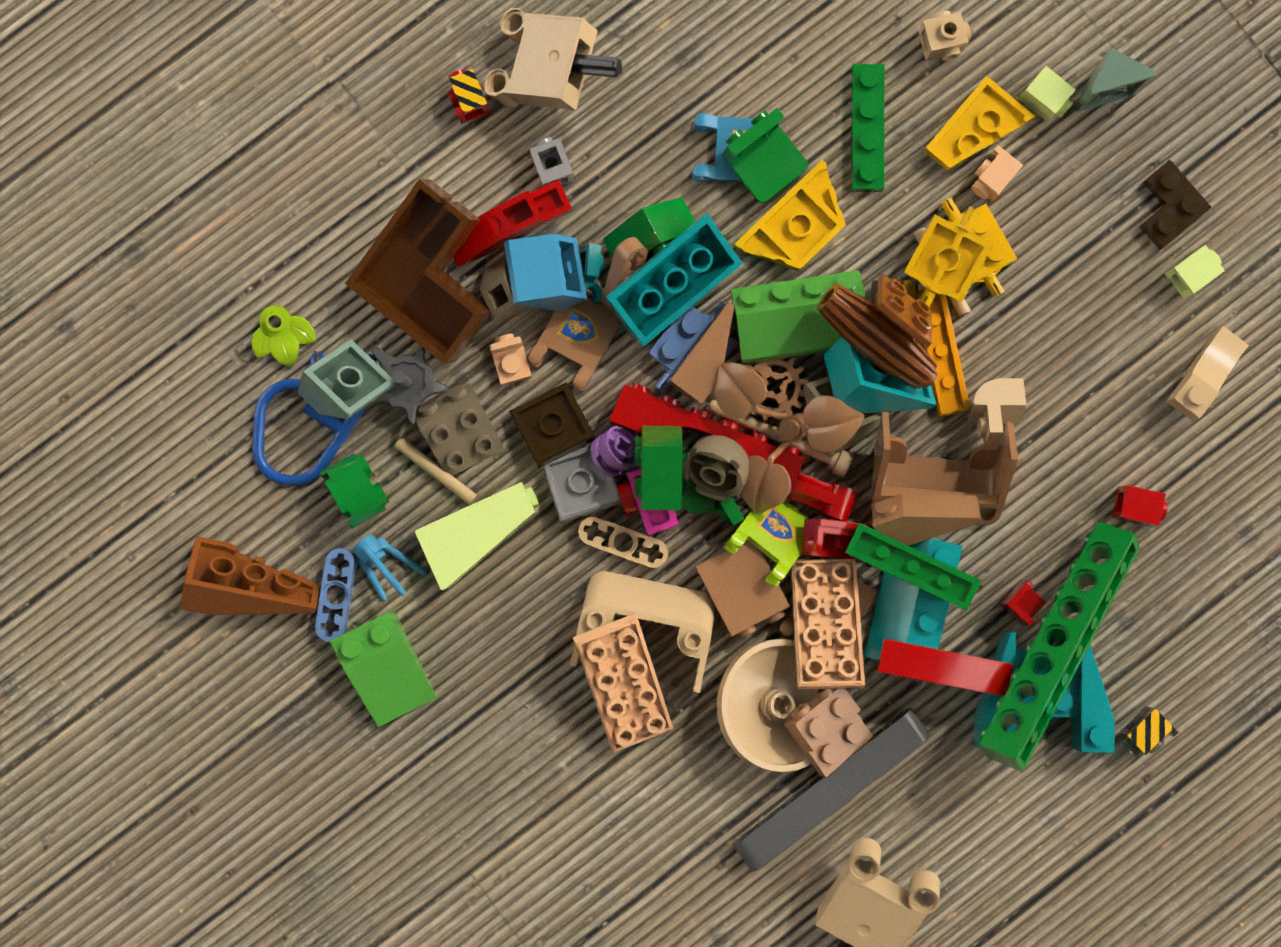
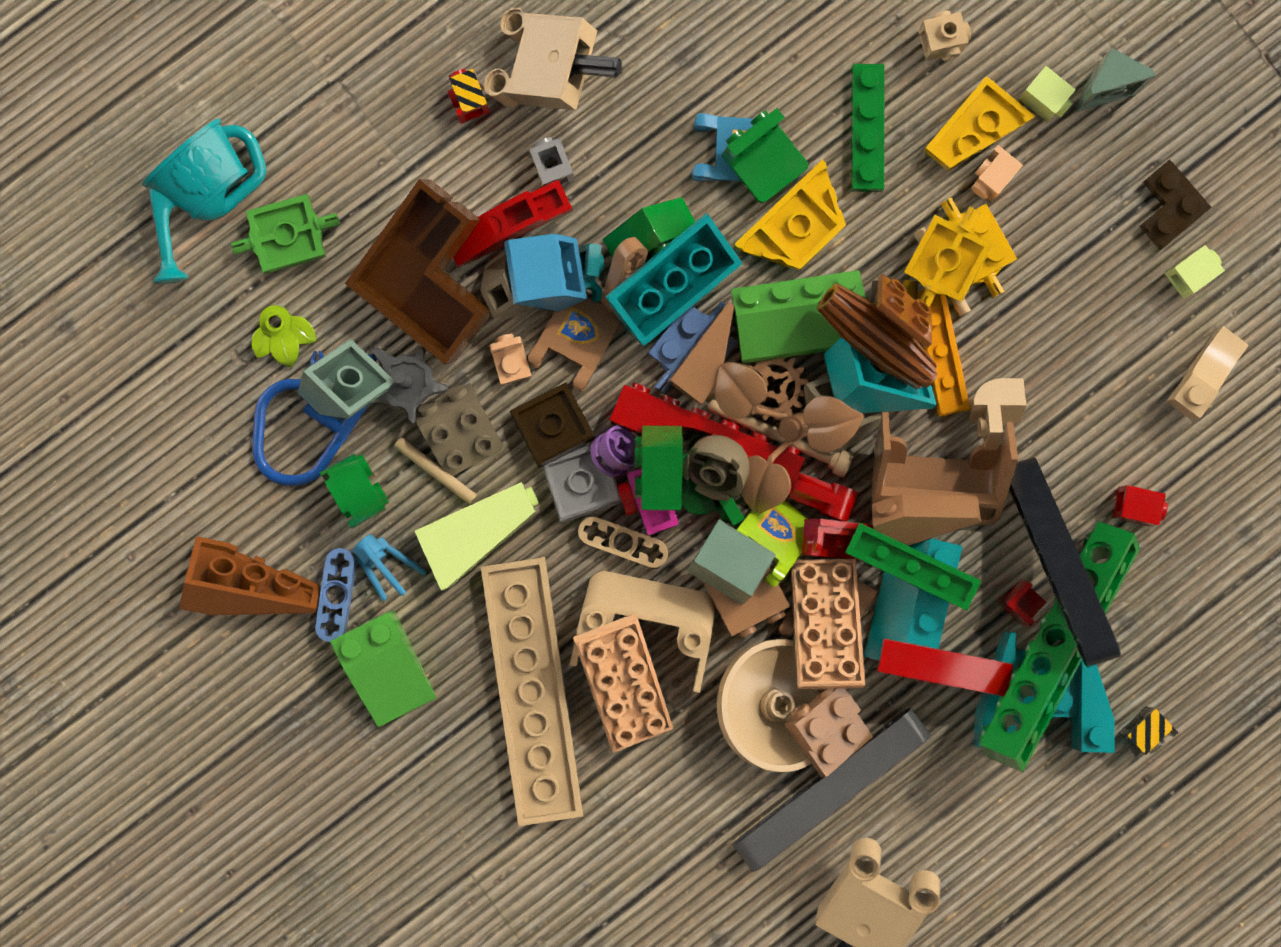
(198, 182): none -> teal piece
(285, 234): none -> bright green plate
(532, 691): none -> tan plate
(731, 562): none -> sand green slope
(1062, 565): none -> black beam

